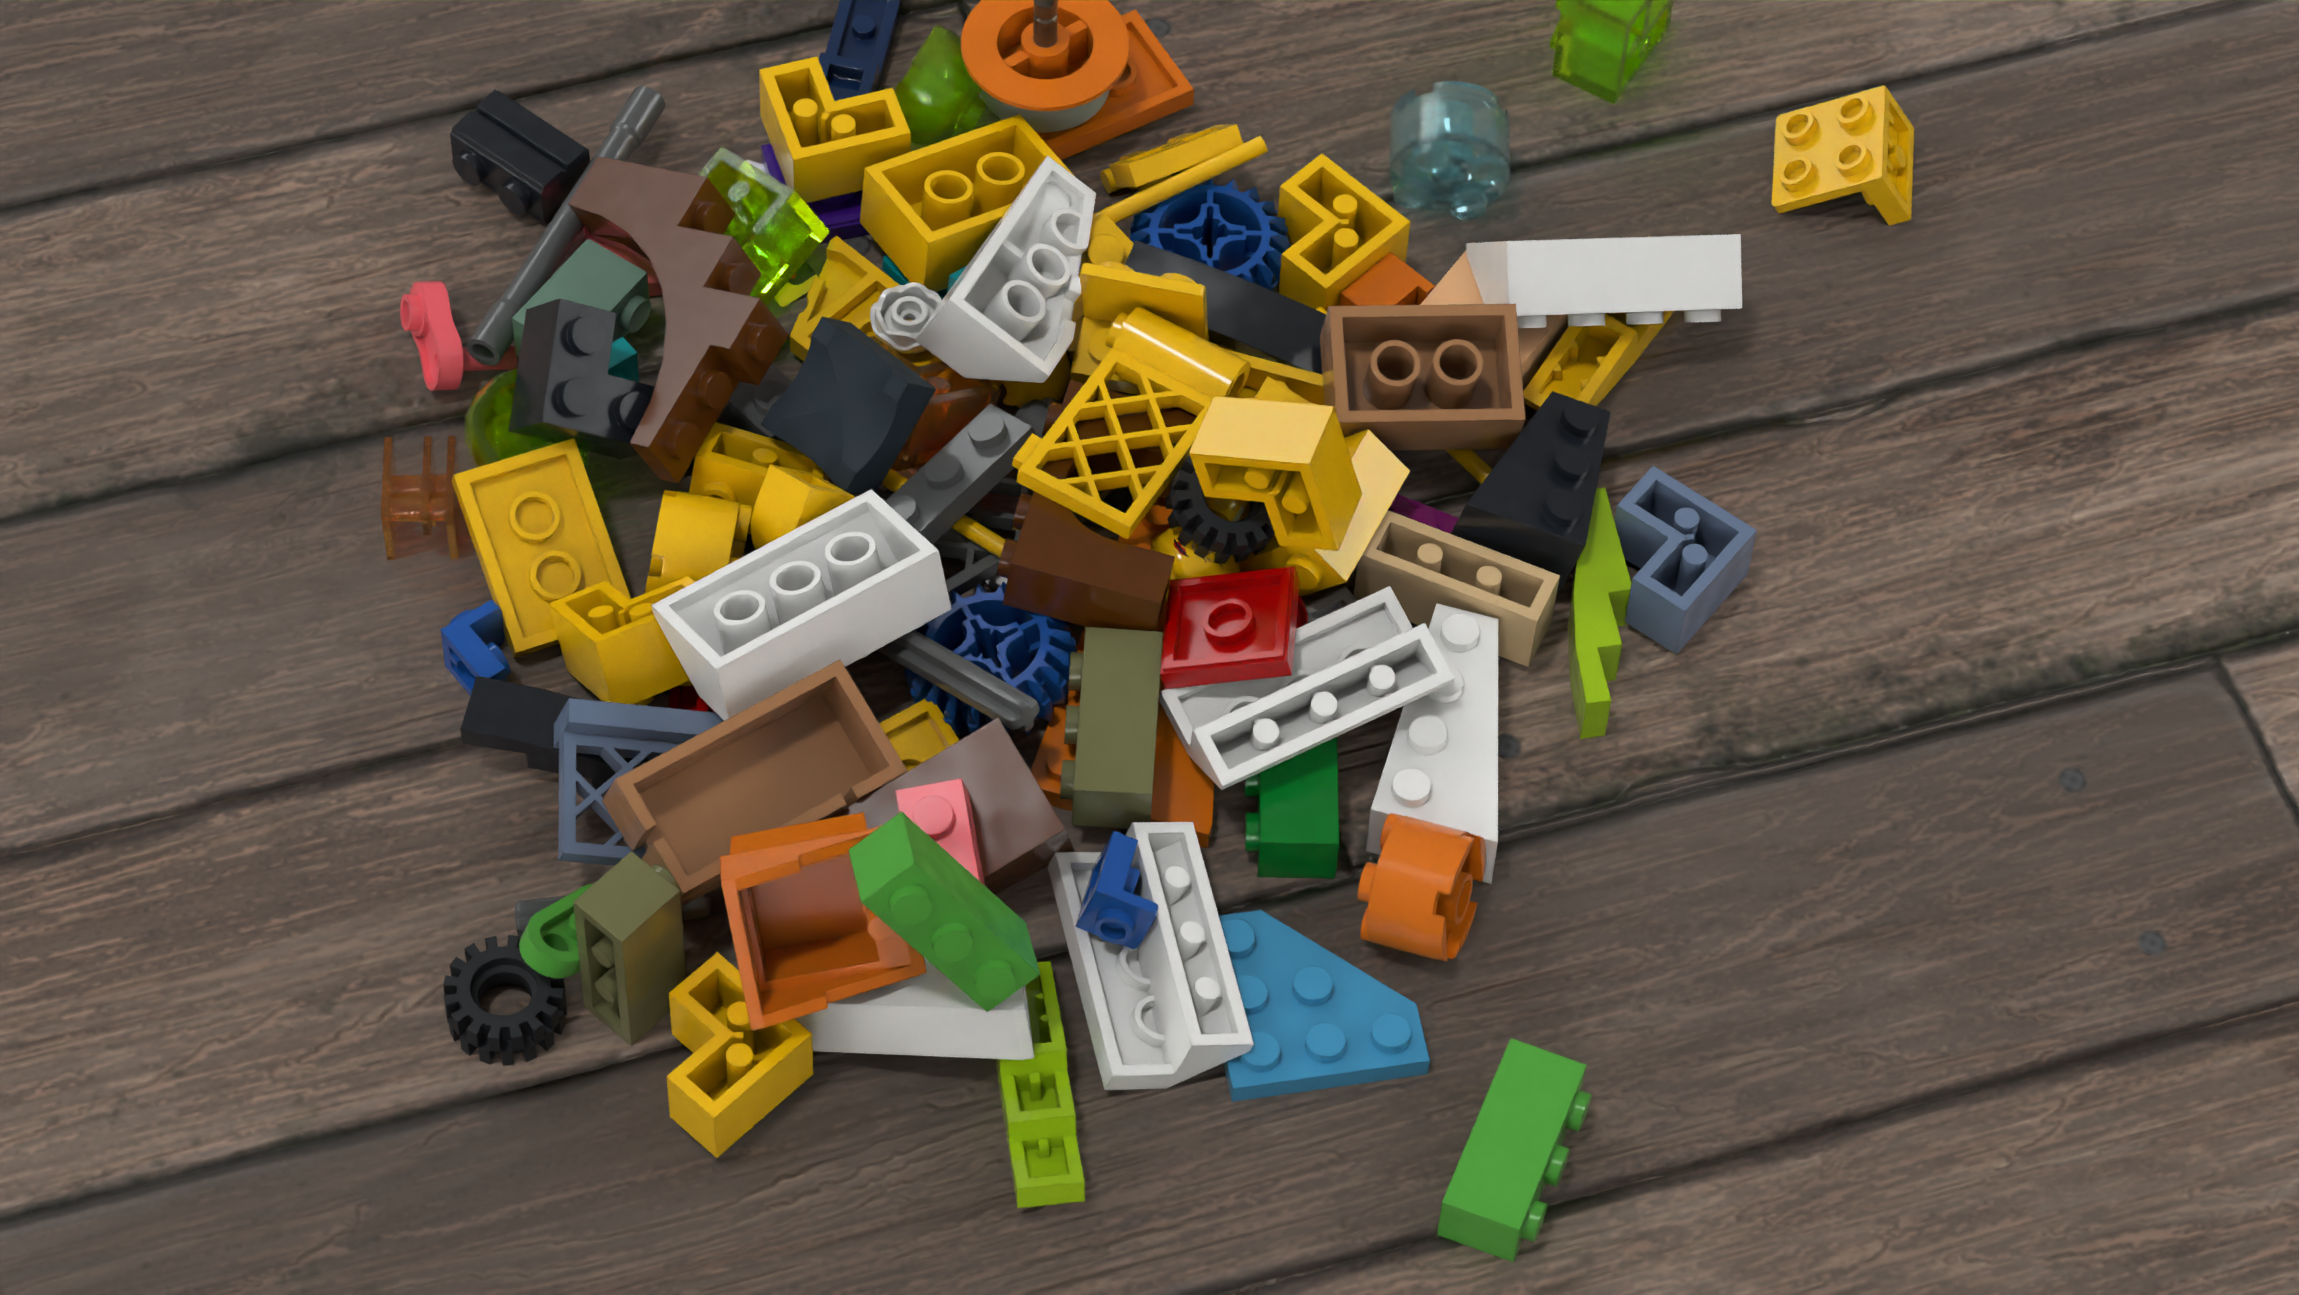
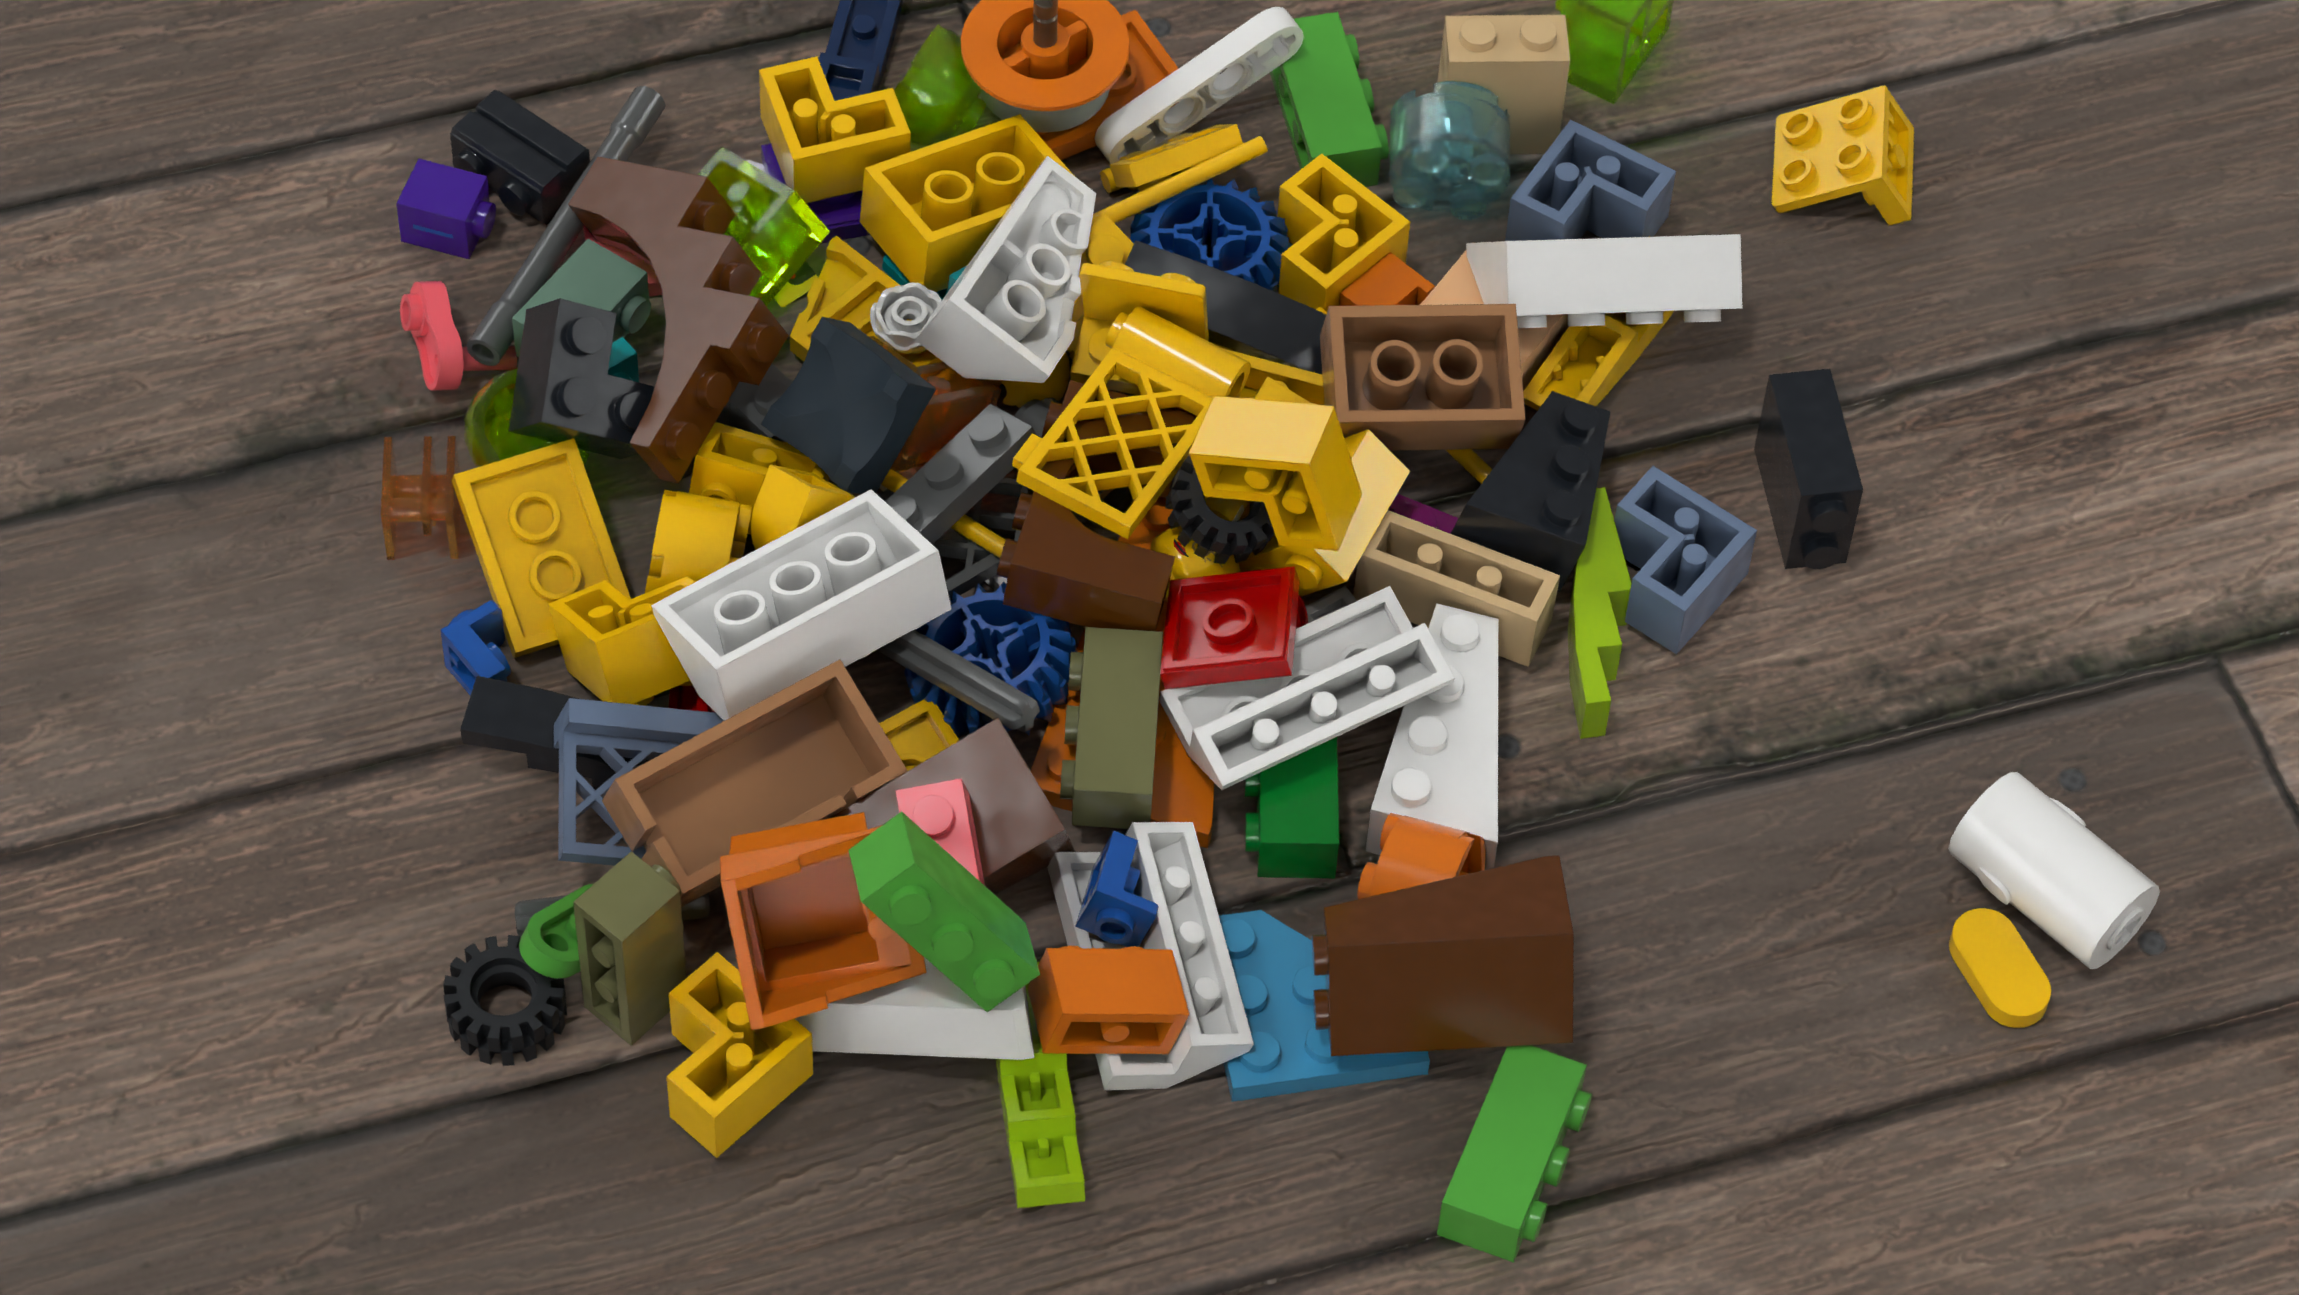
(445, 209): none -> dark purple brick
(1108, 1001): none -> orange brick
(1199, 87): none -> white beam
(1328, 102): none -> bright green brick
(1450, 964): none -> reddish brown slope
(1518, 61): none -> tan brick
(1591, 187): none -> sand blue brick
(1808, 469): none -> black brick
(1999, 968): none -> yellow tile
(2053, 869): none -> white piece

